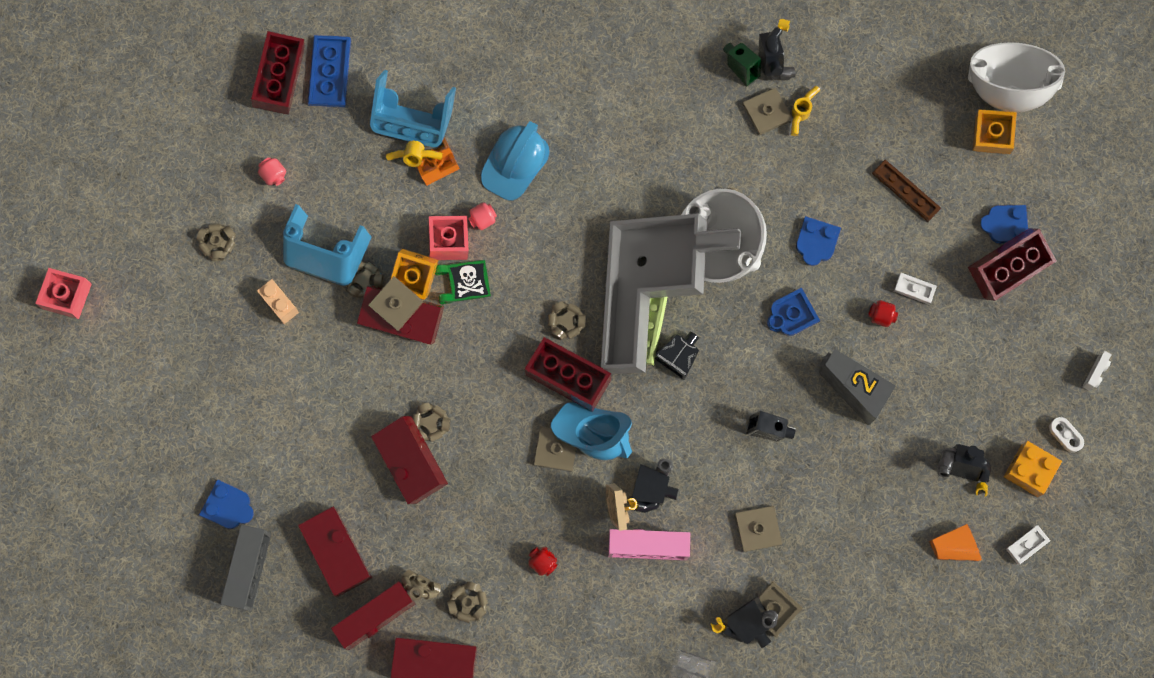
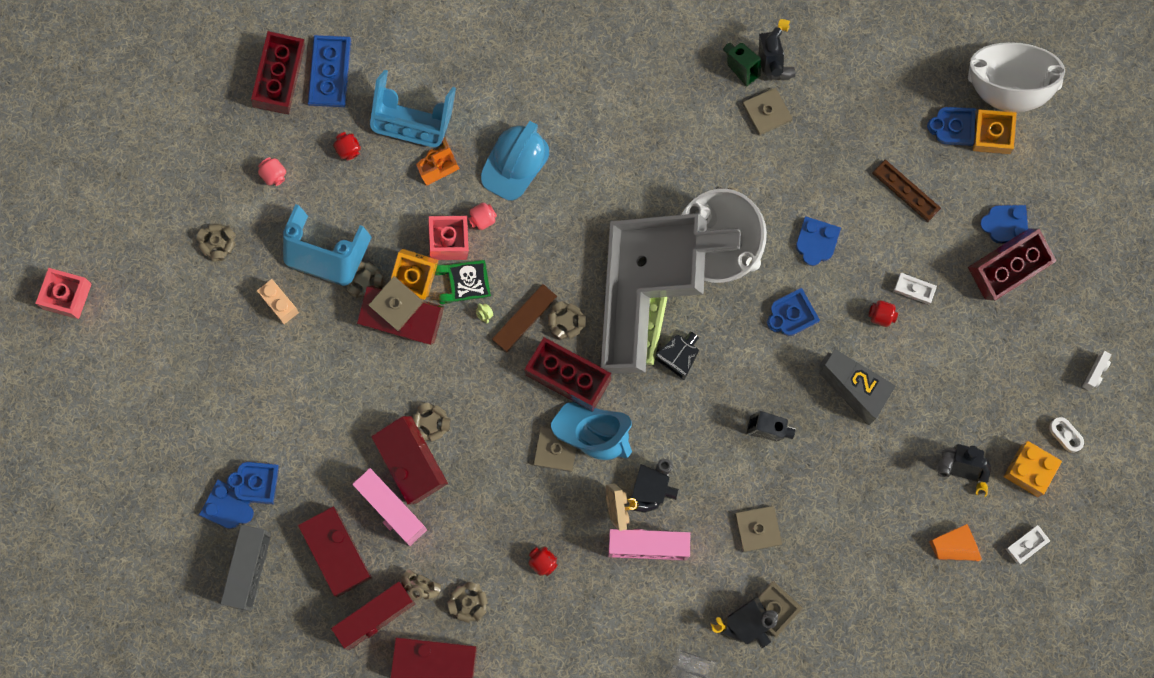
(254, 482): none -> blue plate
(347, 146): none -> red head
(390, 507): none -> bright pink brick
(413, 154): yellow piece -> none
(484, 312): none -> yellowish green plate
(524, 318): none -> reddish brown tile
(801, 116): yellow piece -> none
(954, 126): none -> blue plate

